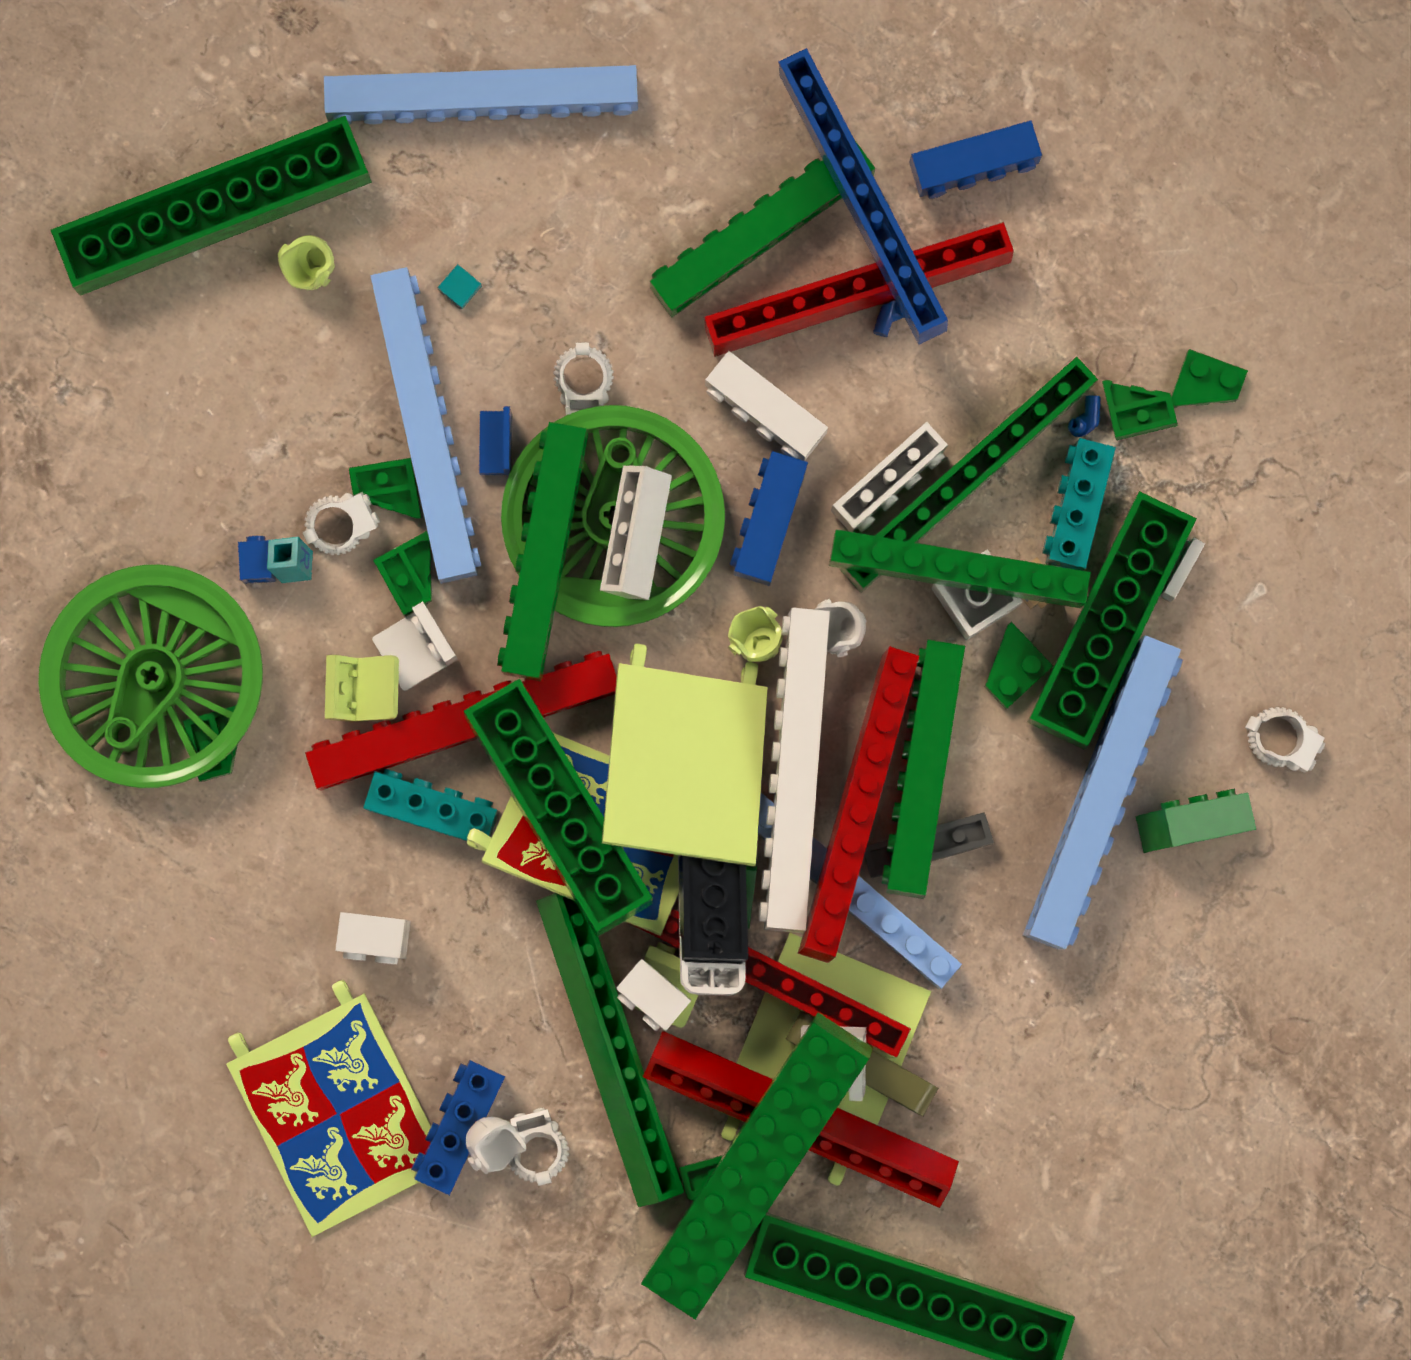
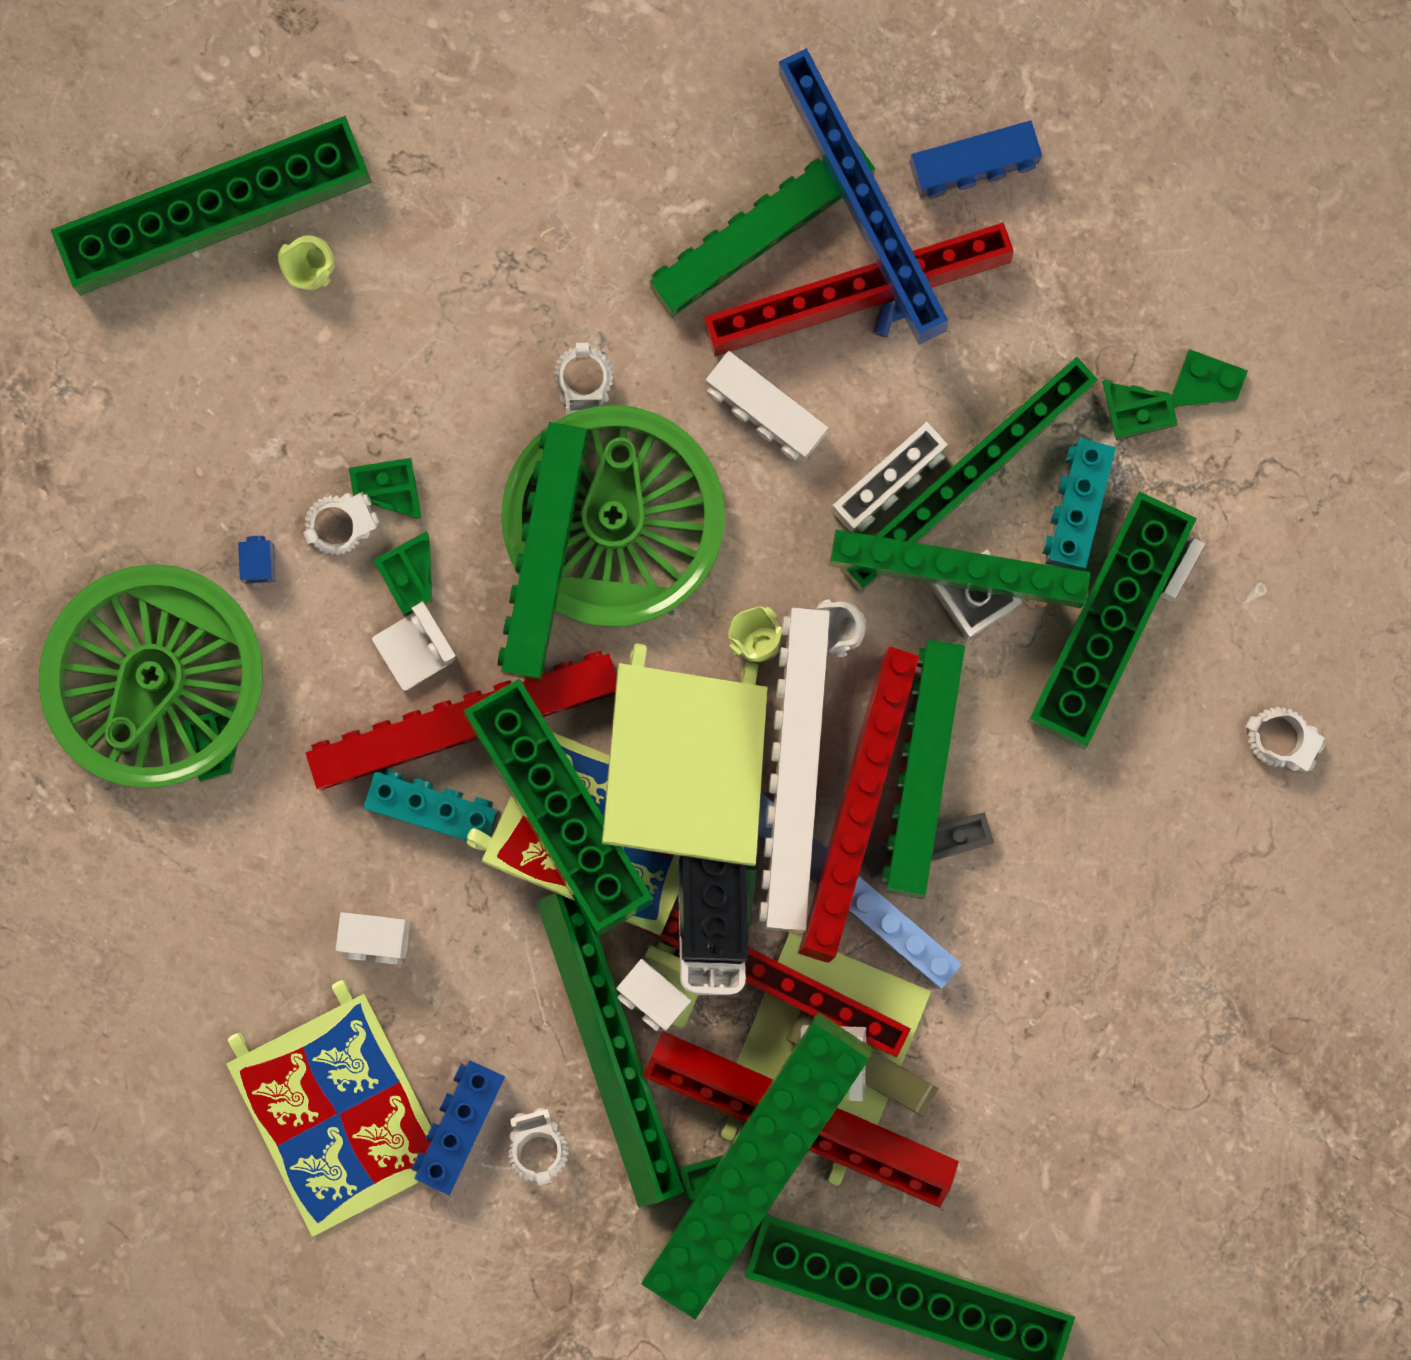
(290, 560): teal brick -> none
(361, 688): yellowish green bracket -> none
(424, 425): light blue brick -> none
(459, 286): teal tile -> none
(482, 94): light blue brick -> none
(493, 1144): white cap -> none
(495, 442): blue panel -> none
(637, 528): white brick -> none
(769, 519): blue brick -> none
(1015, 667): green wing -> none
(1088, 420): blue arm -> none
(1101, 793): light blue brick -> none
(1196, 821): green wedge -> none

